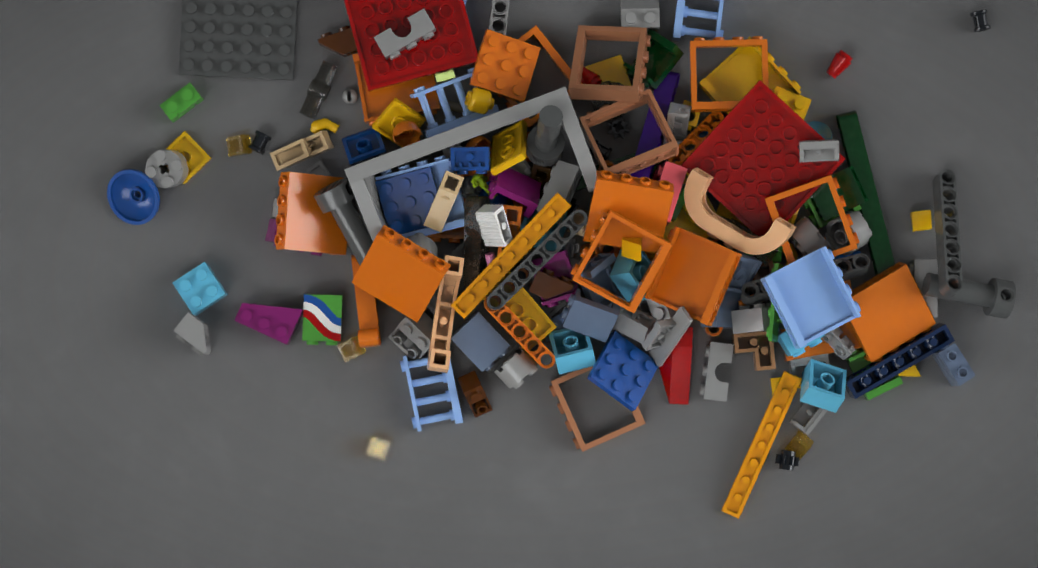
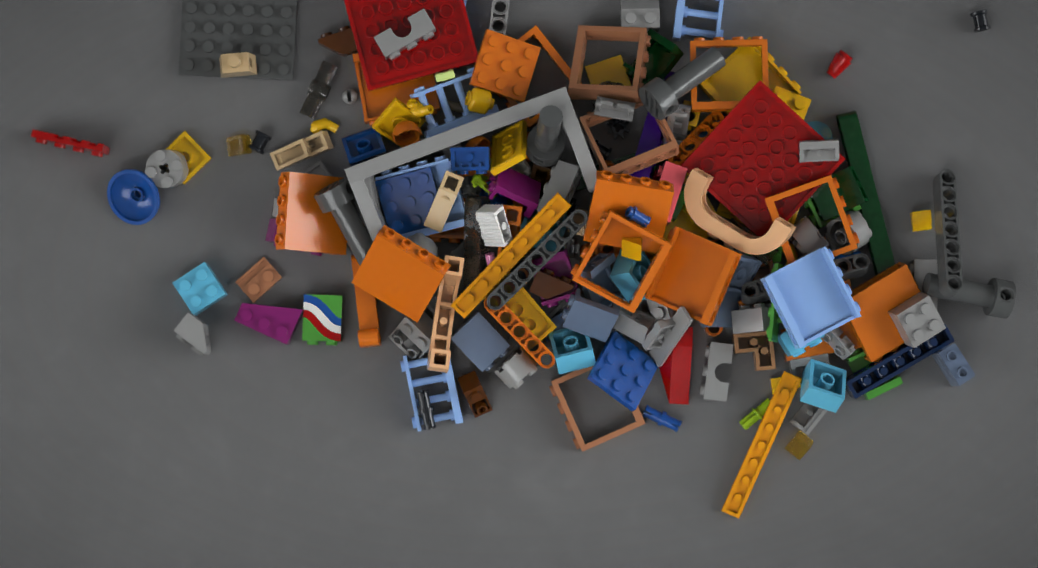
(78, 146): none -> red wing
(181, 102): bright green brick -> none
(237, 64): none -> tan torso
(258, 279): none -> nougat plate
(350, 349): clear yellow slope -> none
(378, 448): clear yellow slope -> none
(418, 109): none -> yellow arm
(426, 409): none -> black pin
(590, 77): red cone -> none
(614, 109): none -> light grey hinge
(637, 216): none -> blue pin
(661, 418): none -> blue pin
(662, 96): none -> dark grey piece
(754, 415): none -> lime axle
(787, 460): black gear -> none
(911, 371): yellow slope -> none
(917, 320): none -> light grey brick

